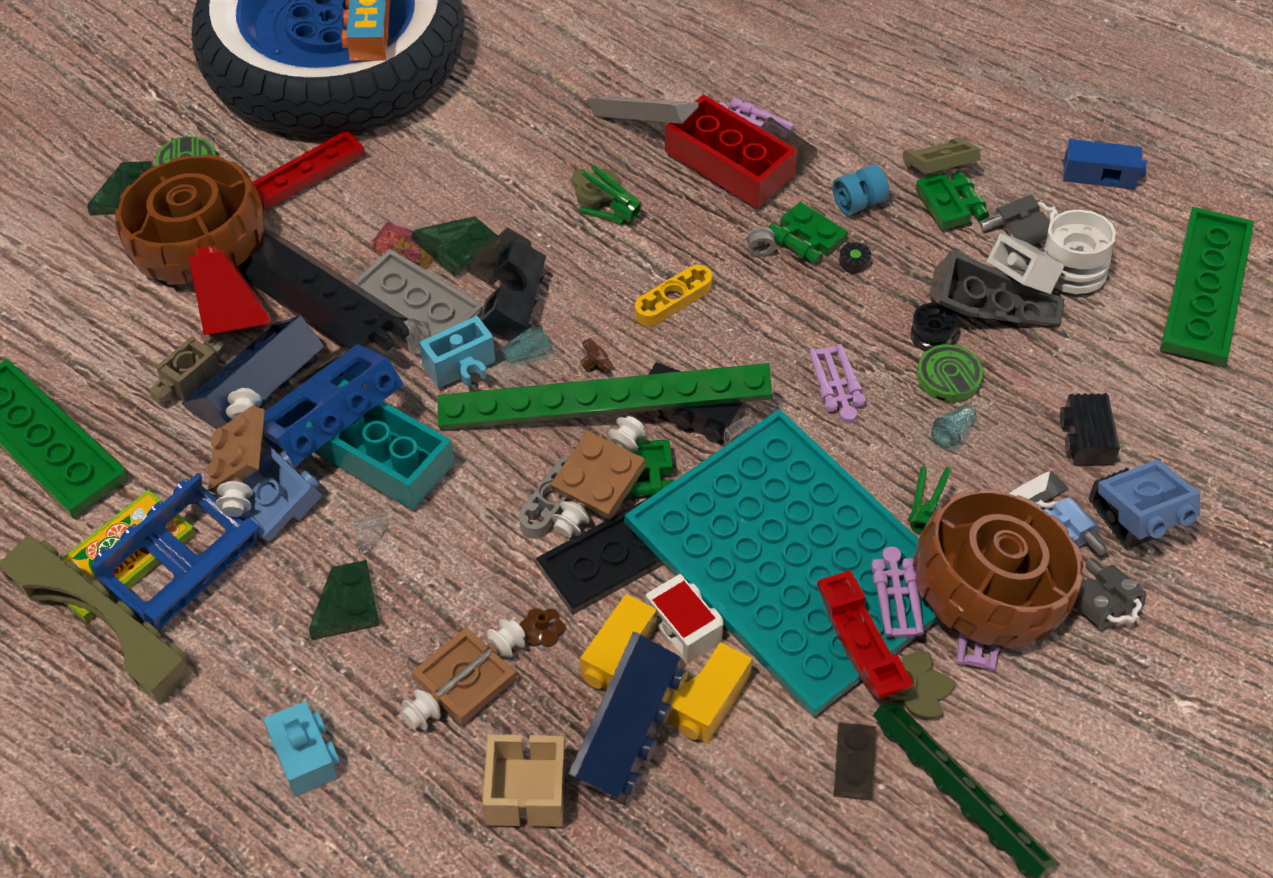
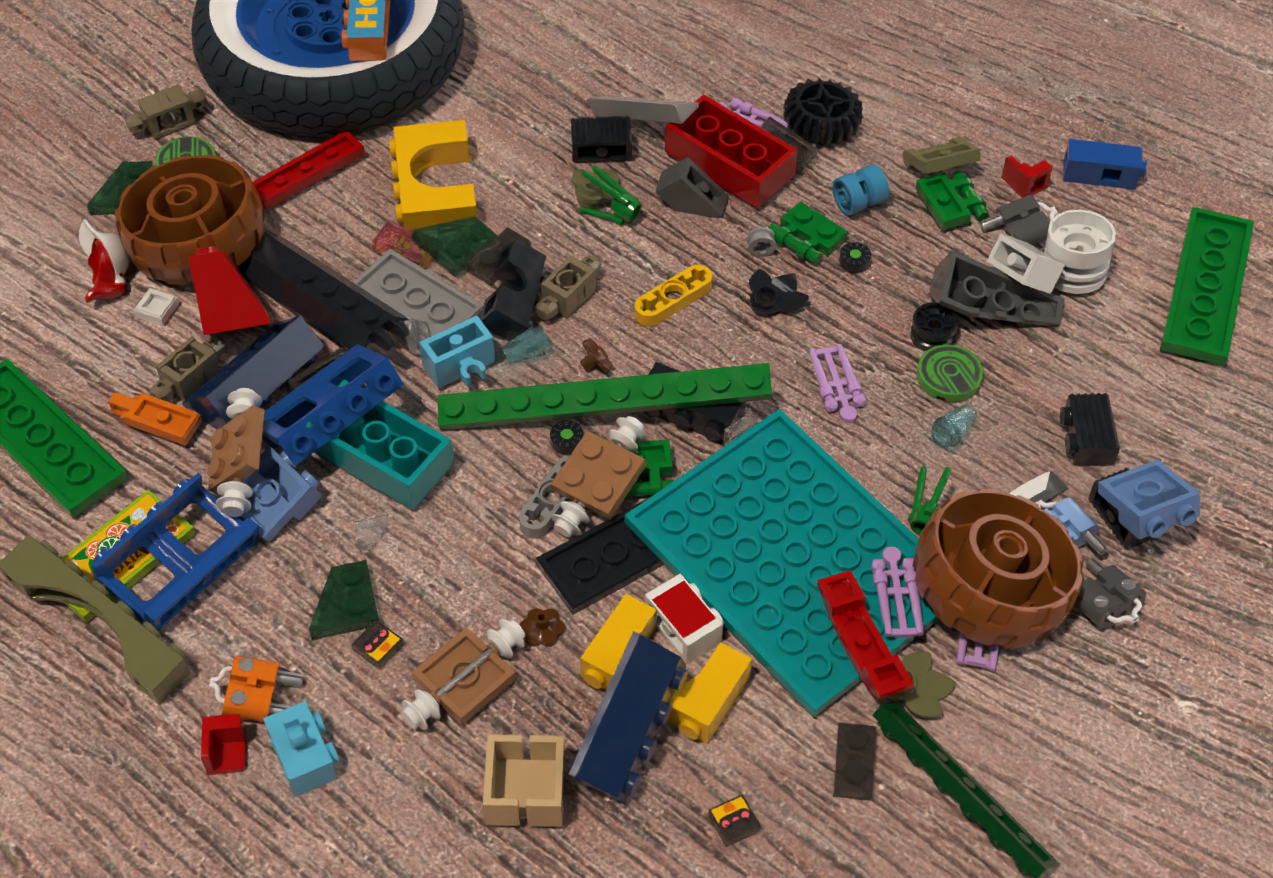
(106, 260): none -> hair
(156, 307): none -> white tile
(156, 416): none -> orange hinge
(166, 111): none -> dark tan piece
(223, 744): none -> red panel
(253, 687): none -> orange piece
(377, 644): none -> clear smoke tile
(421, 148): none -> yellow arch
(565, 436): none -> black tile
(568, 287): none -> dark tan piece
(601, 139): none -> black brick
(691, 190): none -> dark grey slope
(734, 820): none -> clear smoke tile
(775, 293): none -> black plate
(823, 111): none -> black gear
(1026, 179): none -> red panel

